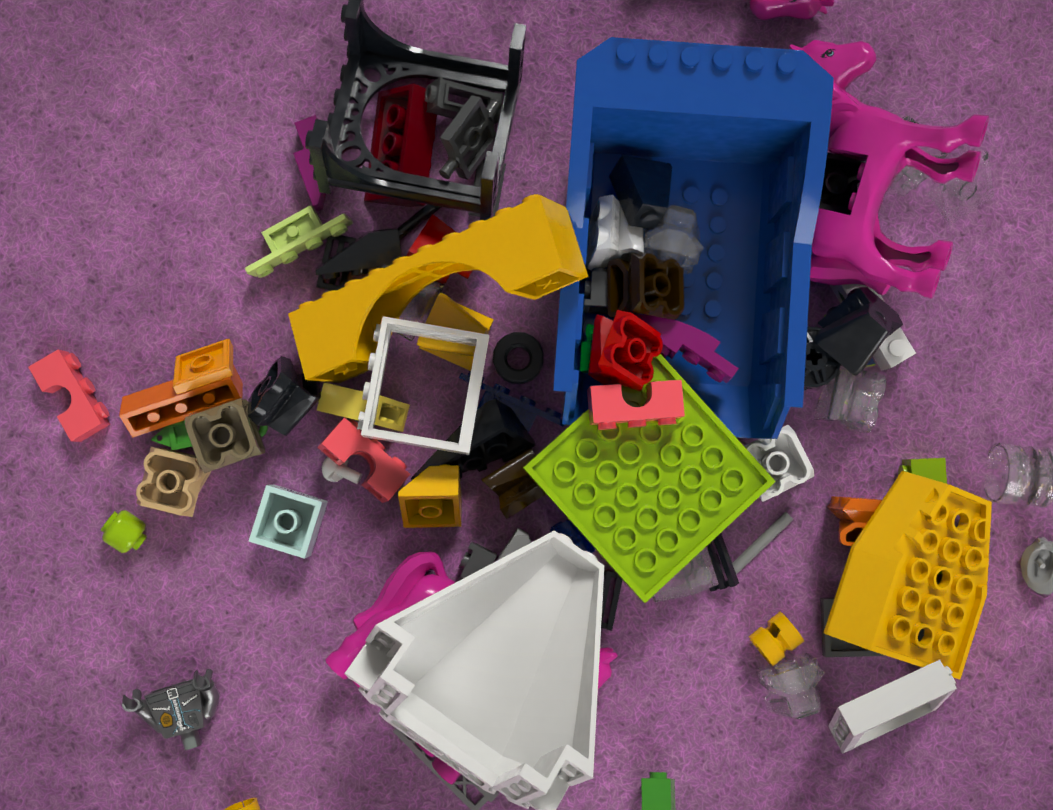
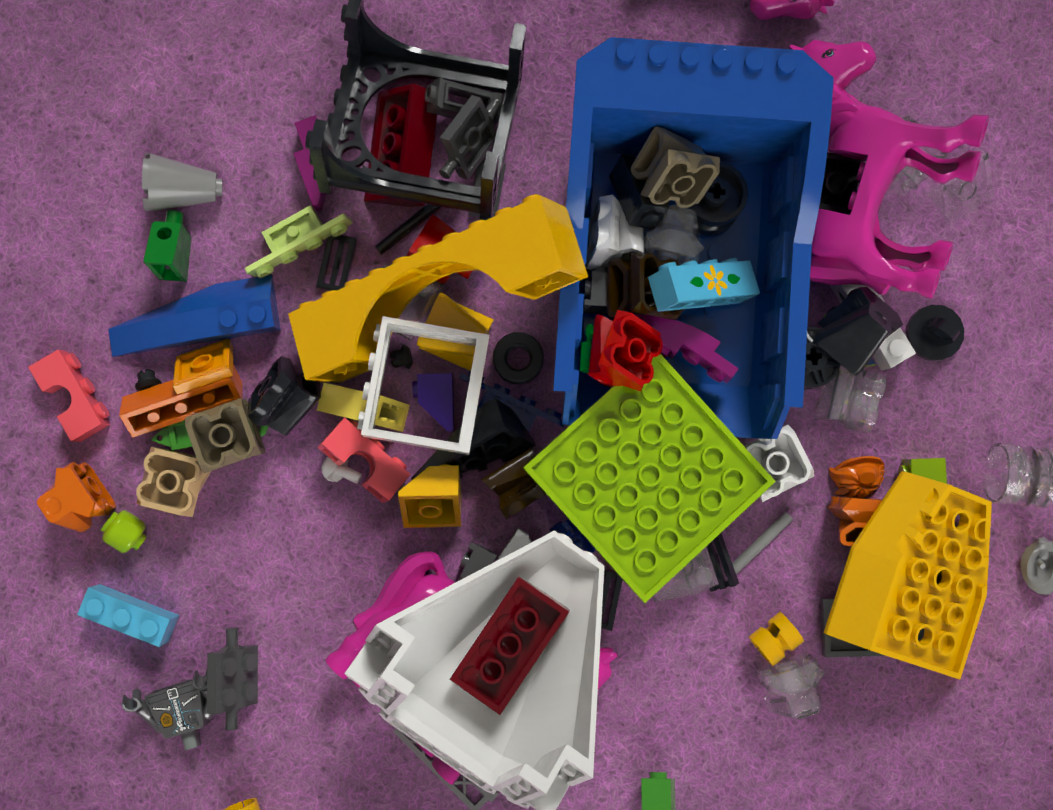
(75, 498): none -> orange piece
(128, 615): none -> medium azure brick
(146, 380): none -> black piece
(170, 246): none -> green torso
(176, 184): none -> light grey cone
(205, 316): none -> blue wedge
(232, 678): none -> dark grey plate
(288, 521): light aqua brick -> none
(368, 251): black slope -> none
(402, 356): none -> black piece
(436, 396): none -> dark purple slope
(509, 645): none -> dark red slope
(662, 404): coral arch -> none
(674, 169): none -> dark tan piece
(703, 284): none -> medium azure brick
(721, 201): none -> black wheel
(858, 476): none -> orange hat
(891, 706): white window -> none
(935, 332): none -> black tile

